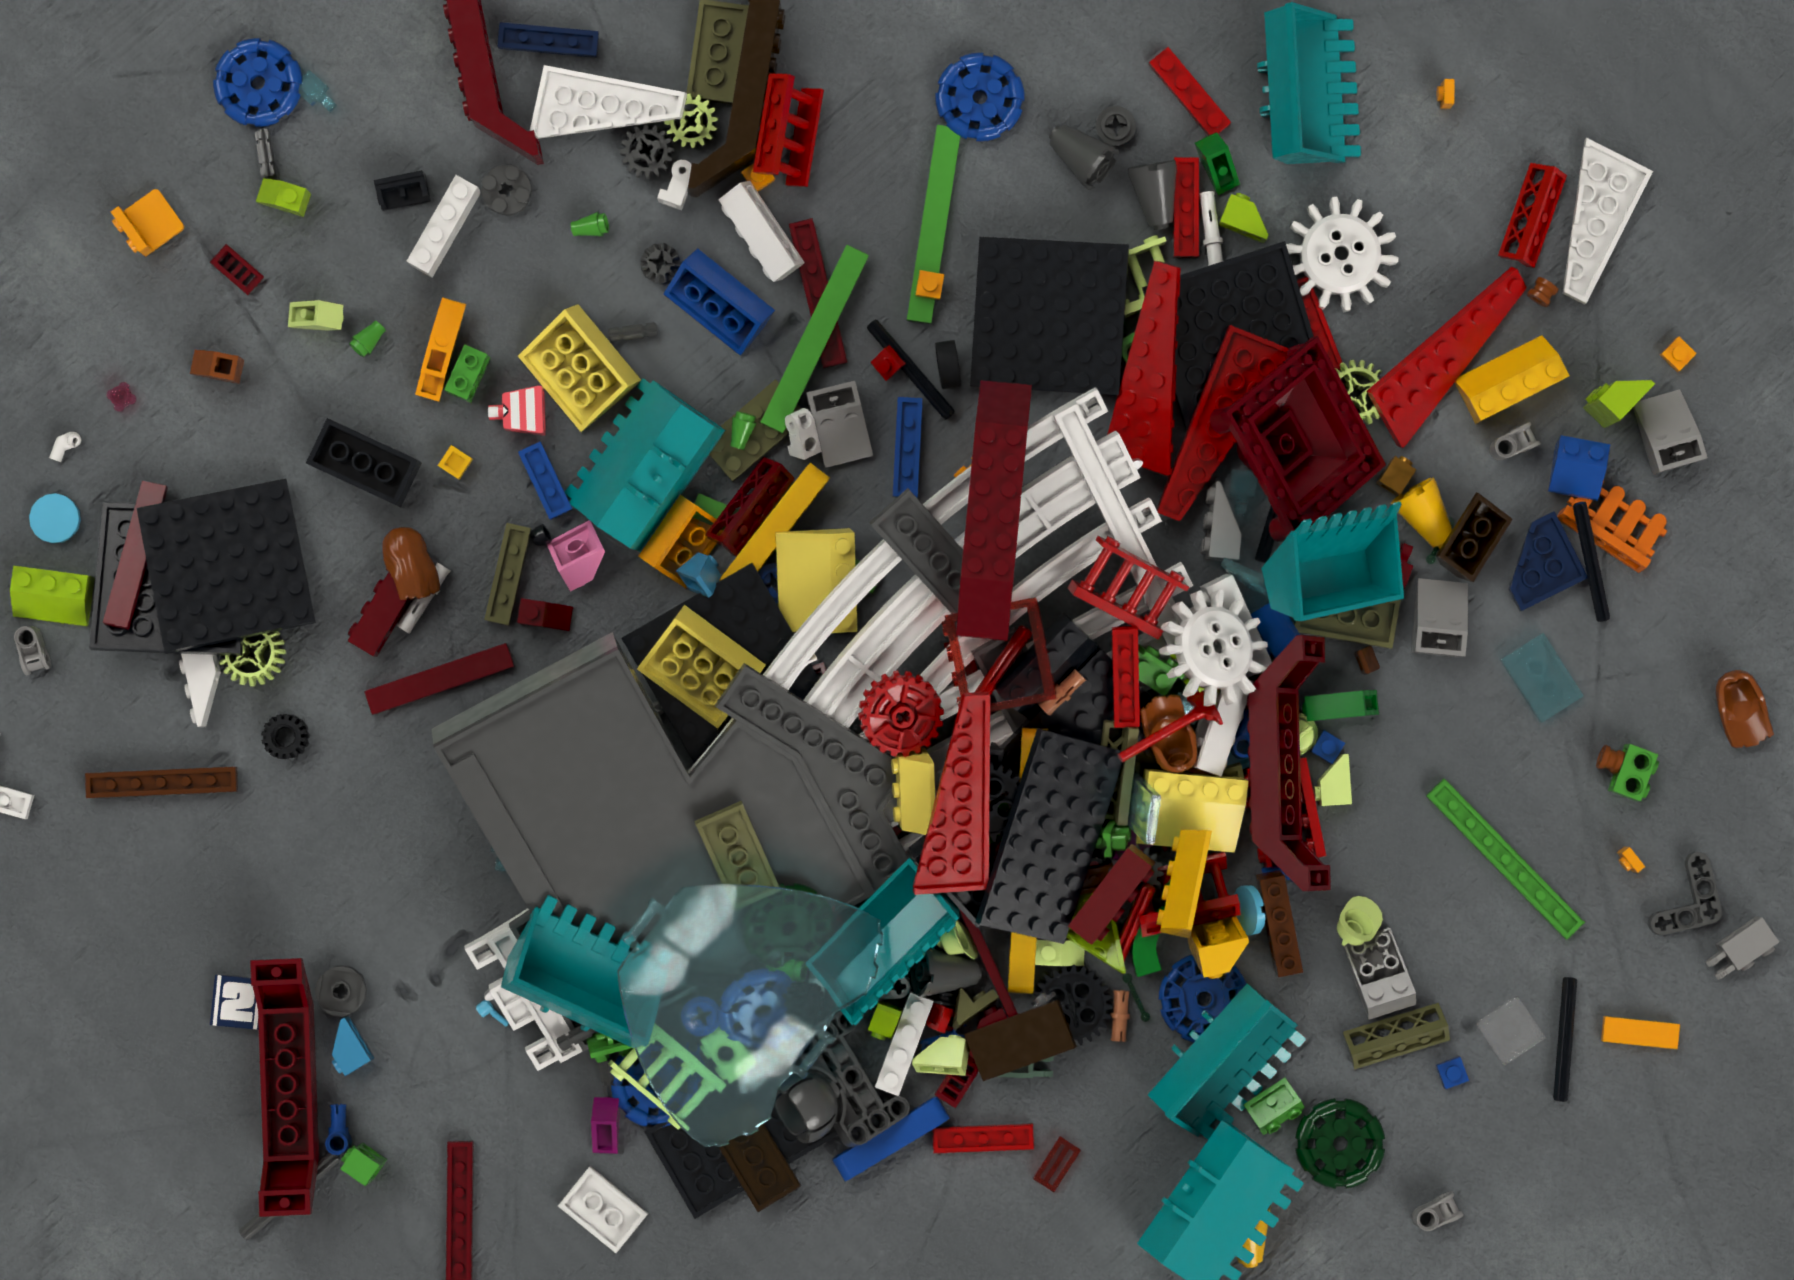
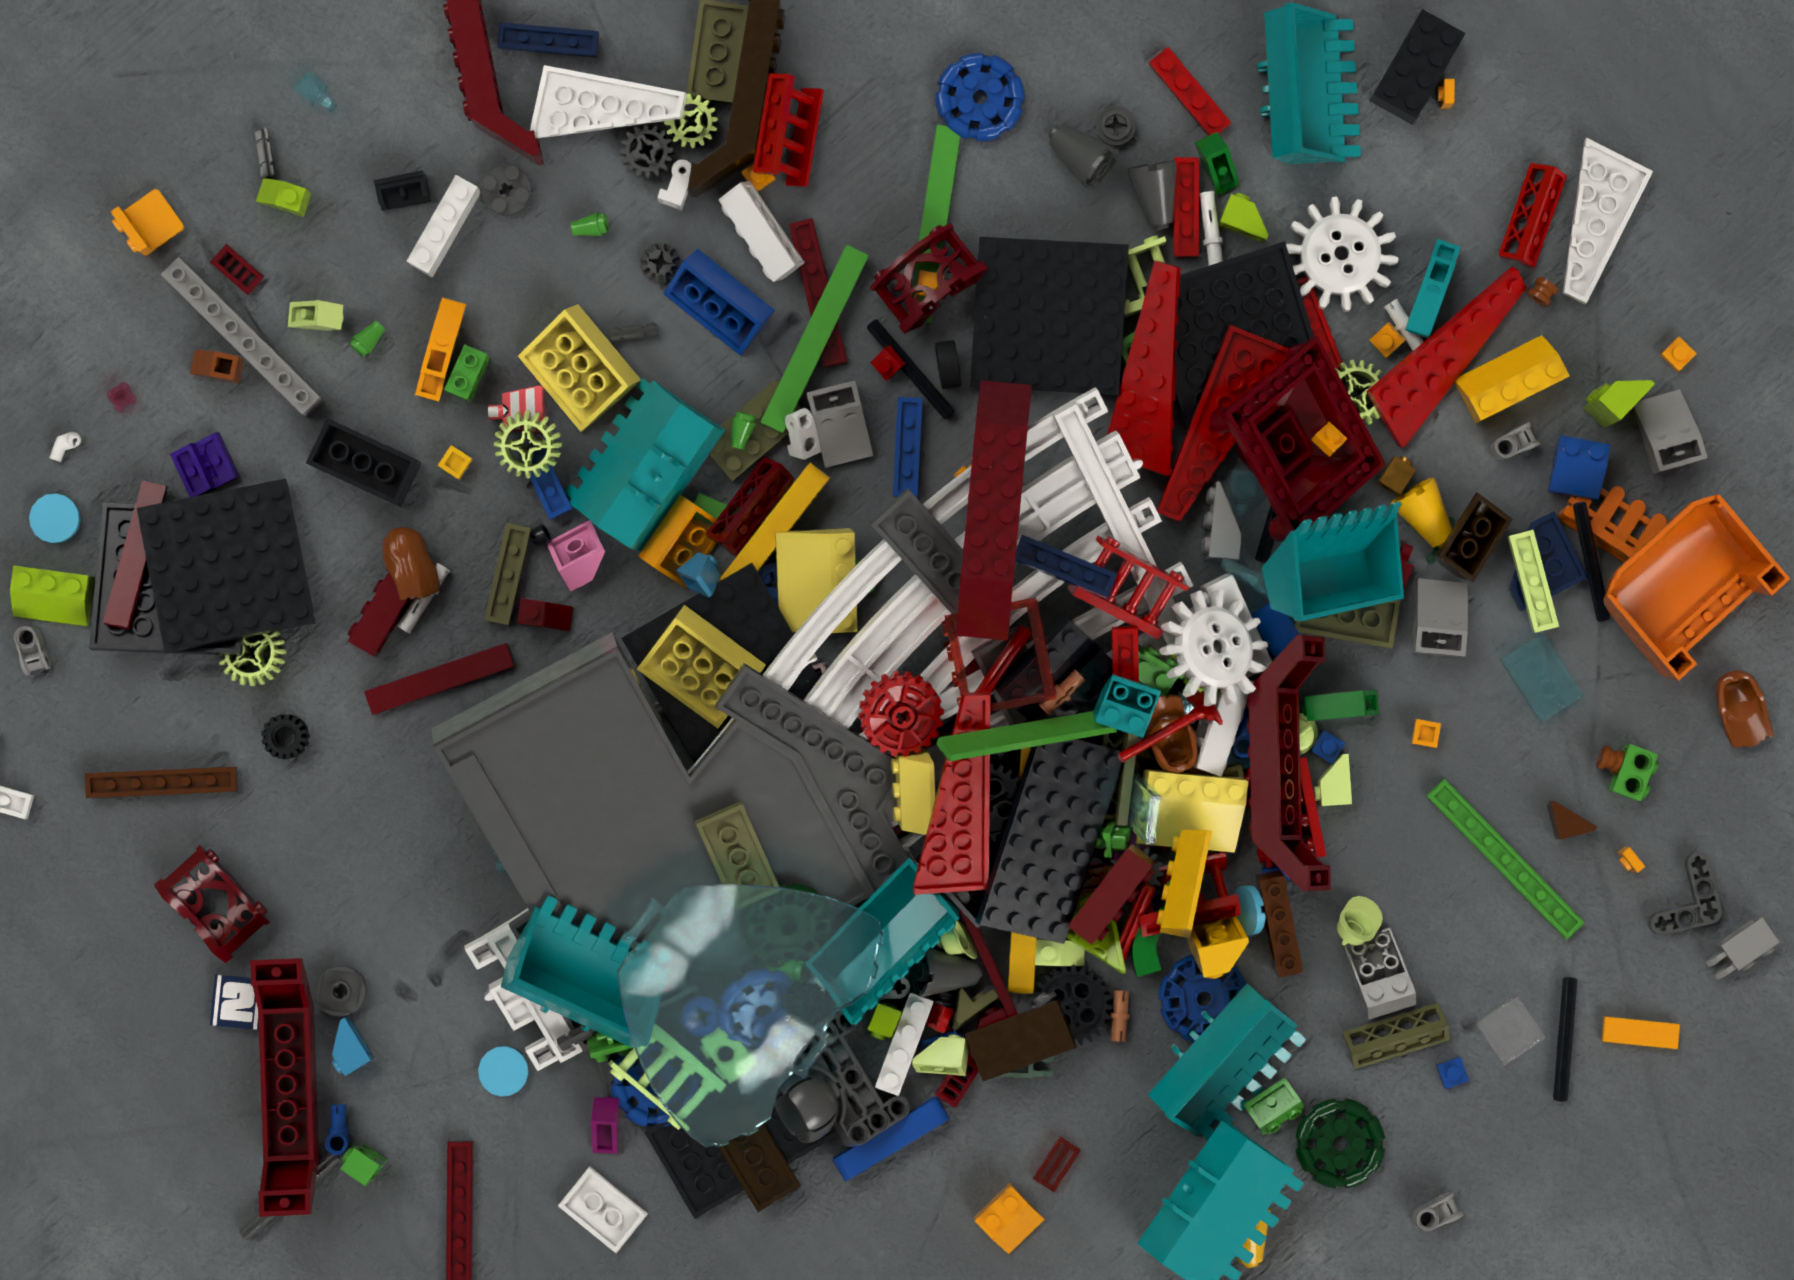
(178, 900): none -> dark red fence
(202, 679): white slope -> none
(204, 465): none -> dark purple slope
(243, 337): none -> light grey brick
(249, 70): blue plate -> none
(485, 1007): medium azure hand -> none
(503, 1071): none -> medium azure tile
(538, 444): none -> yellowish green gear
(921, 310): none -> dark red fence
(983, 1138): red tile -> none
(1008, 1218): none -> light orange slope
(1021, 736): none -> bright green tile
(1065, 566): none -> dark blue plate
(1126, 705): none -> teal slope
(1127, 978): clear green hinge -> none
(1329, 439): none -> light orange plate
(1367, 660): reddish brown slope -> none
(1387, 339): none -> light orange plate
(1400, 319): none -> white pin
(1417, 66): none -> black brick
(1426, 733): none -> light orange plate
(1432, 288): none -> teal slope
(1533, 581): none -> yellowish green plate
(1567, 823): none -> reddish brown slope
(1689, 582): none -> orange slope

